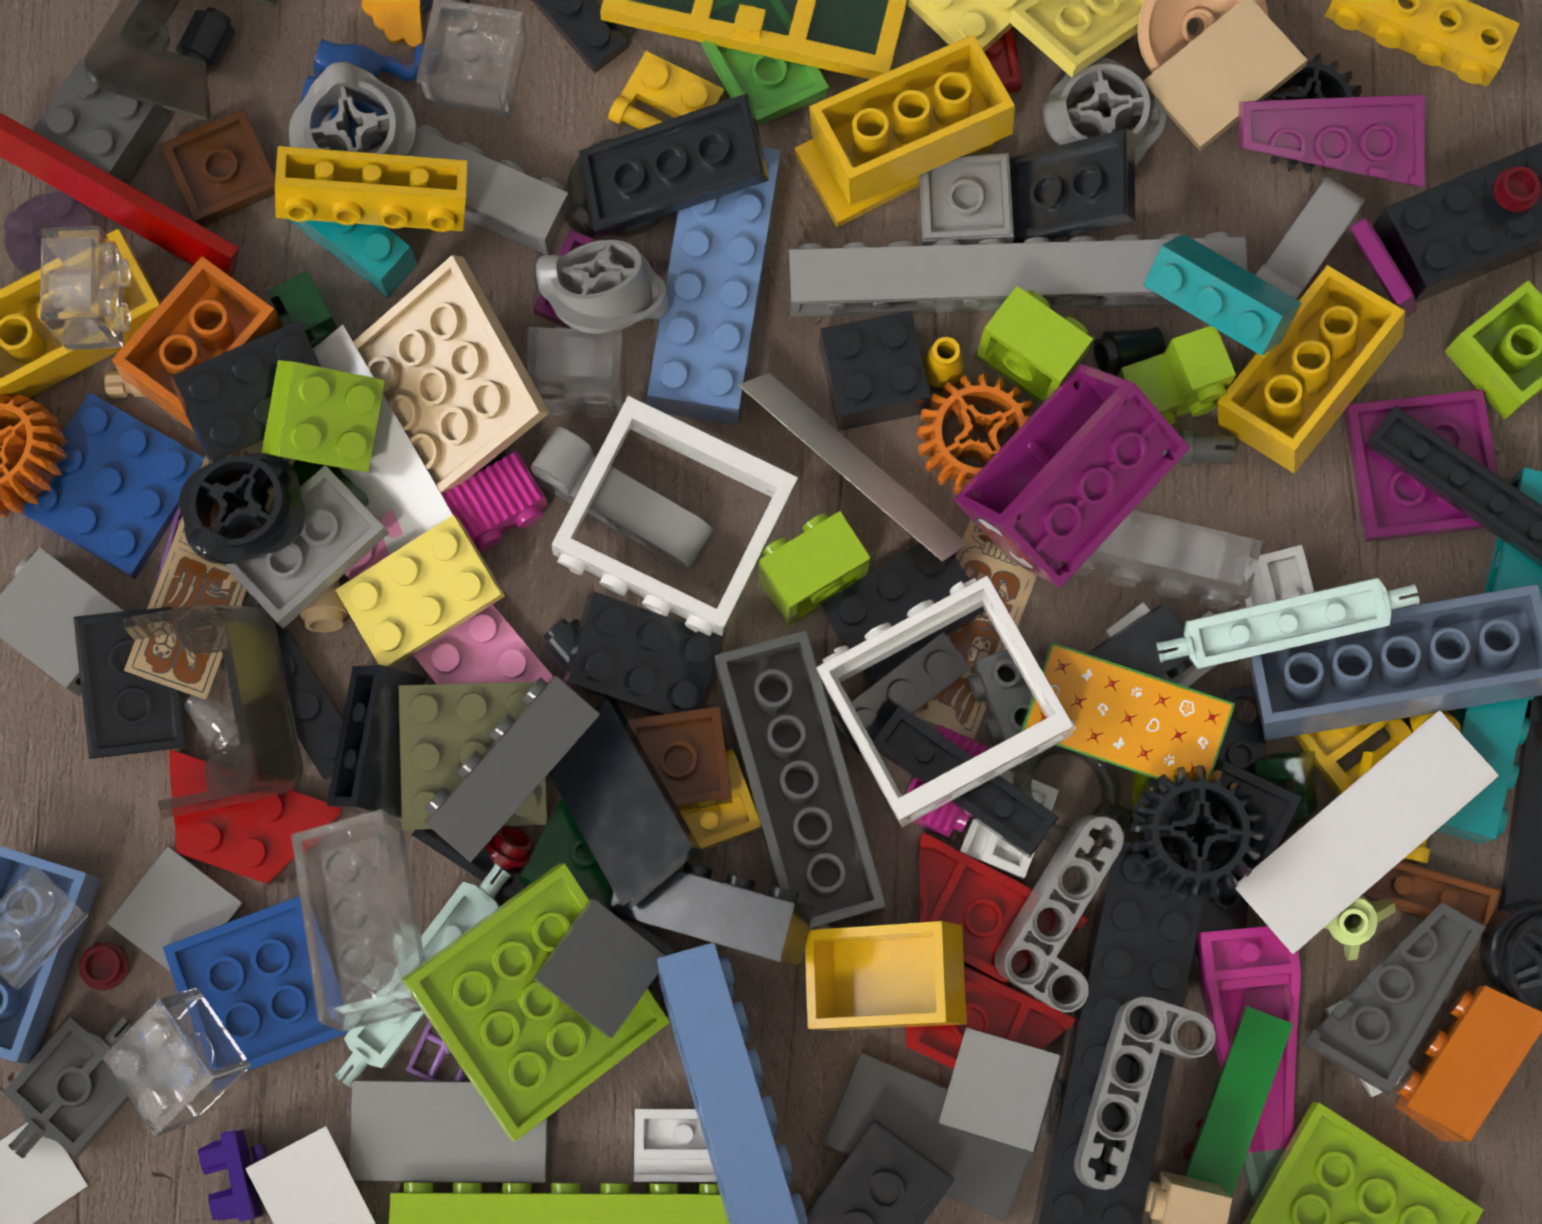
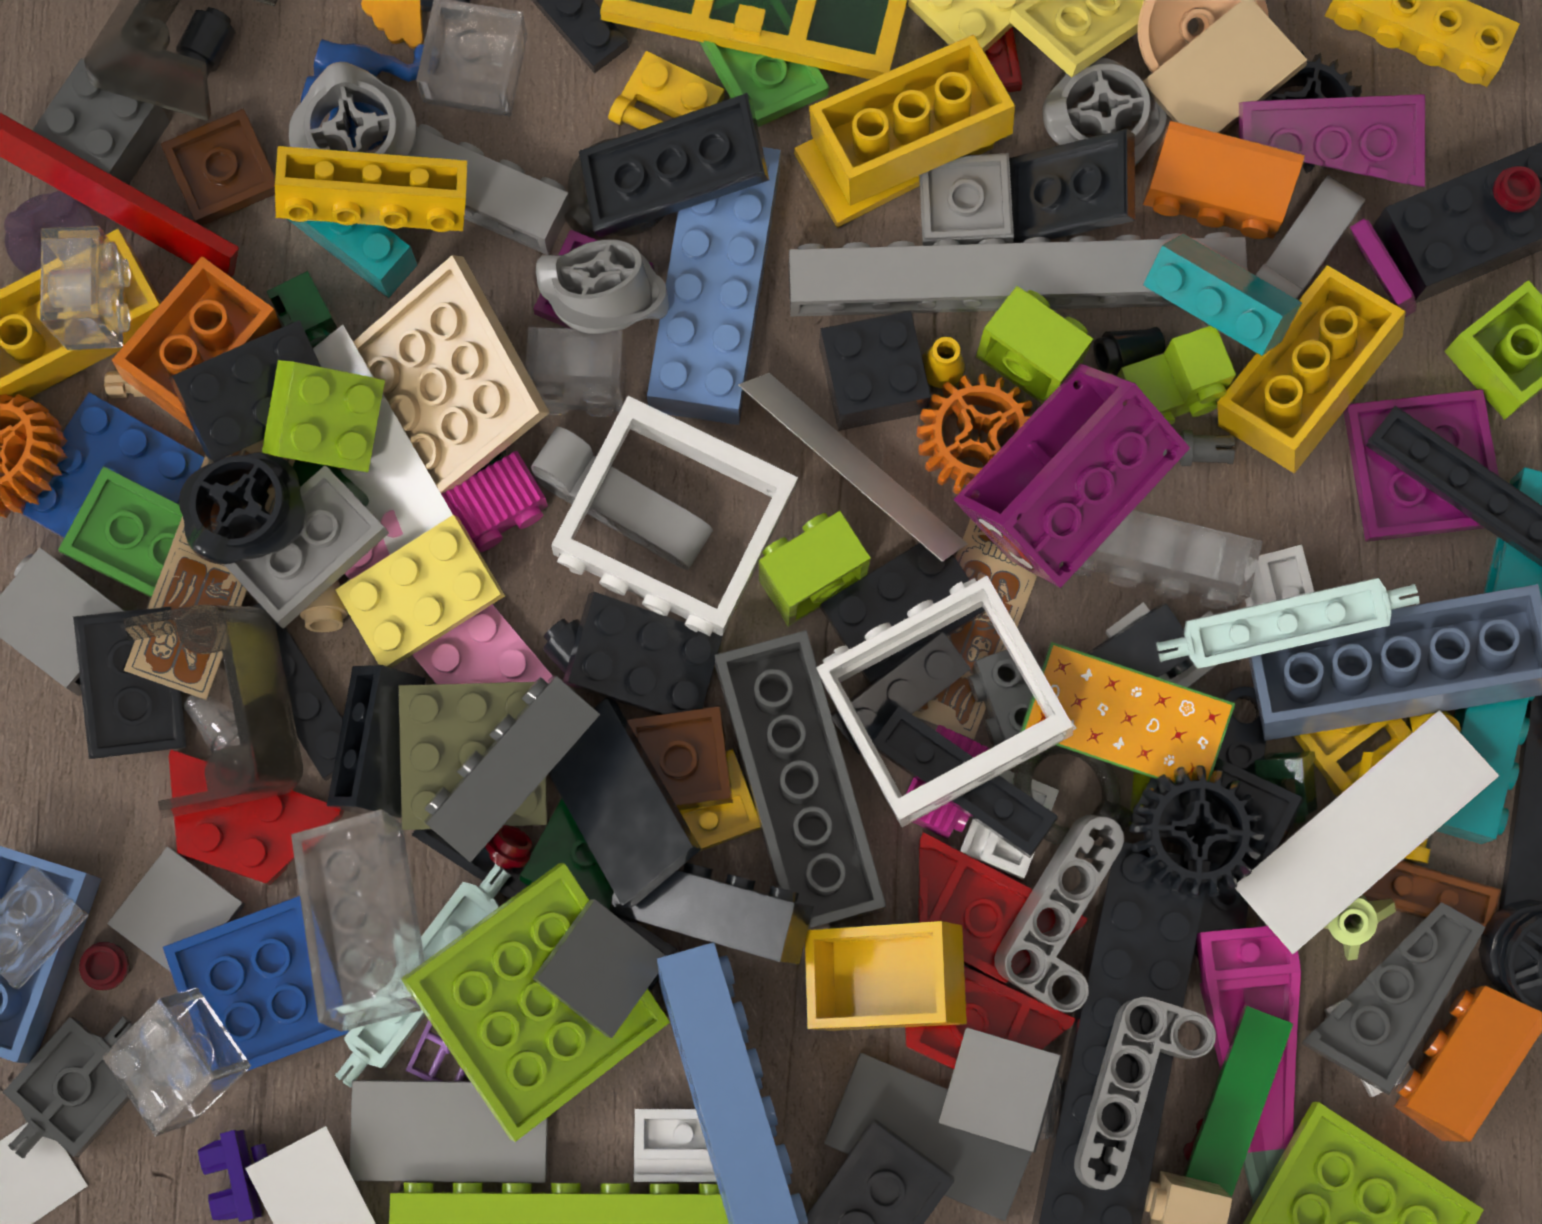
(123, 531): none -> bright green plate
(1222, 180): none -> orange slope

